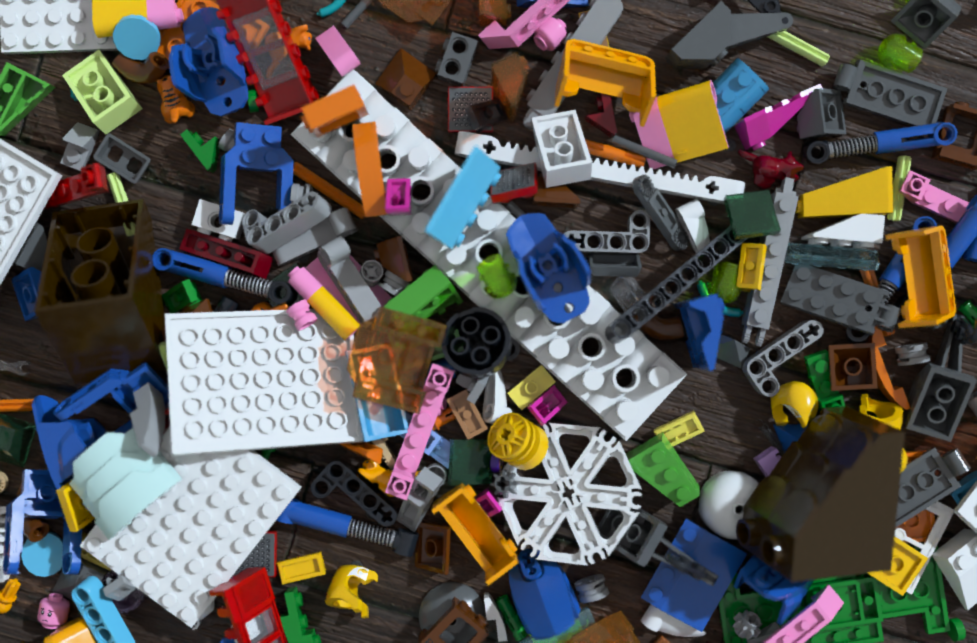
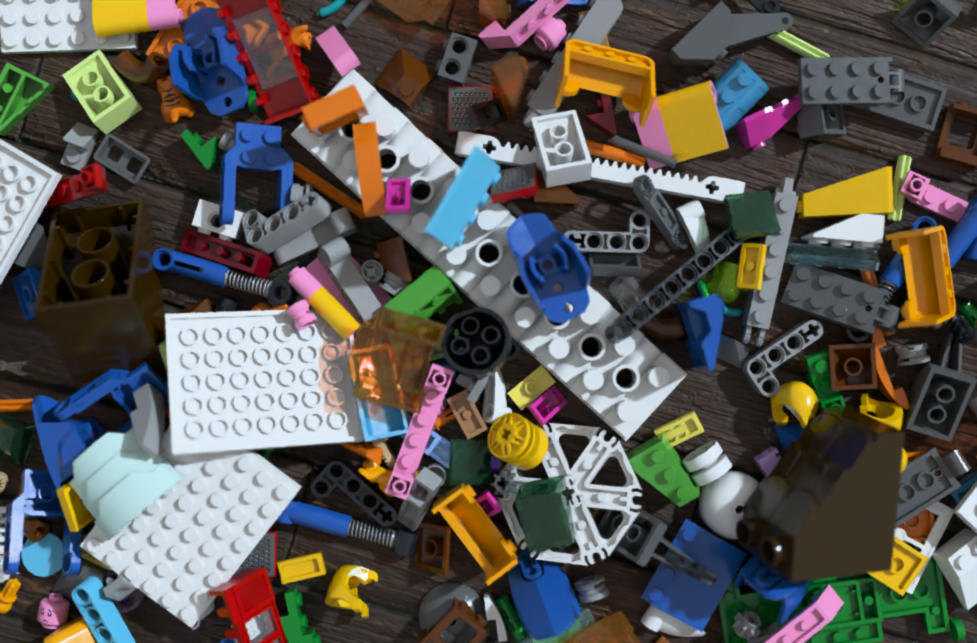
(120, 196): yellowish green axle -> none
(136, 37): medium azure tile -> none
(181, 296): green slope -> none
(497, 277): clear neon green piece -> none
(545, 513): none -> clear green slope
(707, 463): none -> white wheel
(768, 168): dark red animal -> none
(848, 81): none -> dark grey hinge
(883, 142): piece -> none
(899, 53): clear neon green piece -> none

